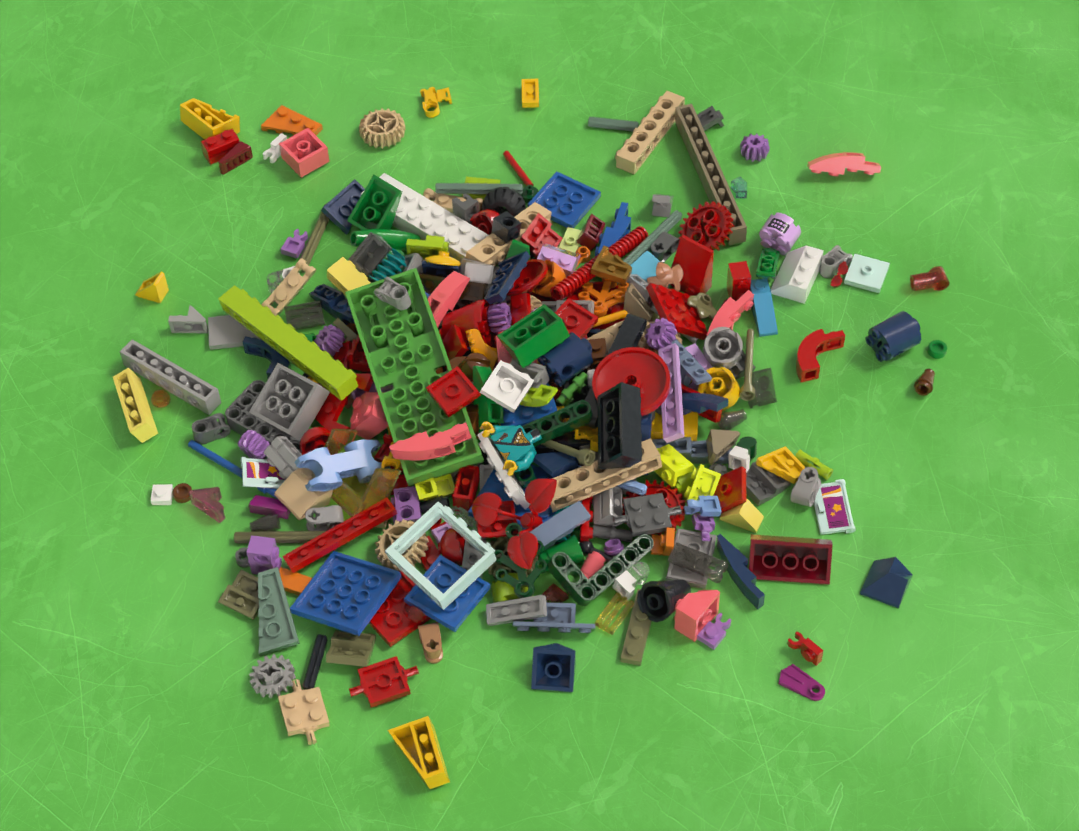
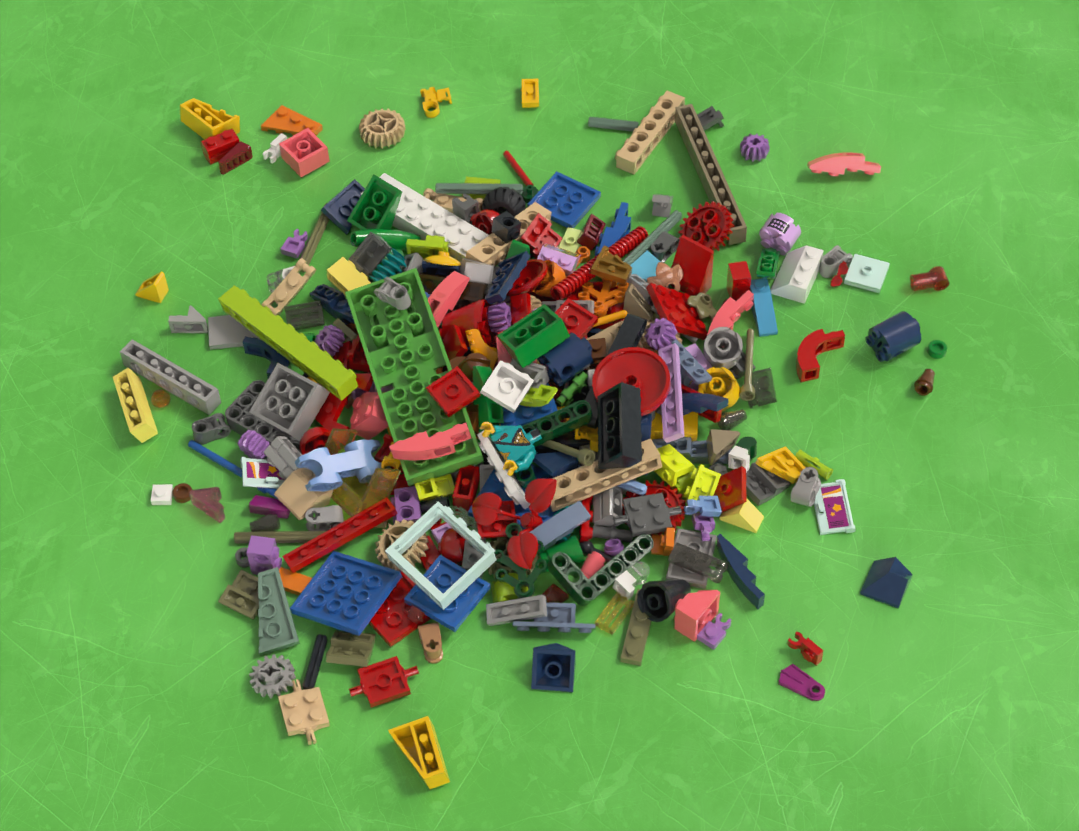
(739, 186): clear light blue piece -> none
(790, 559): dark red slope -> none

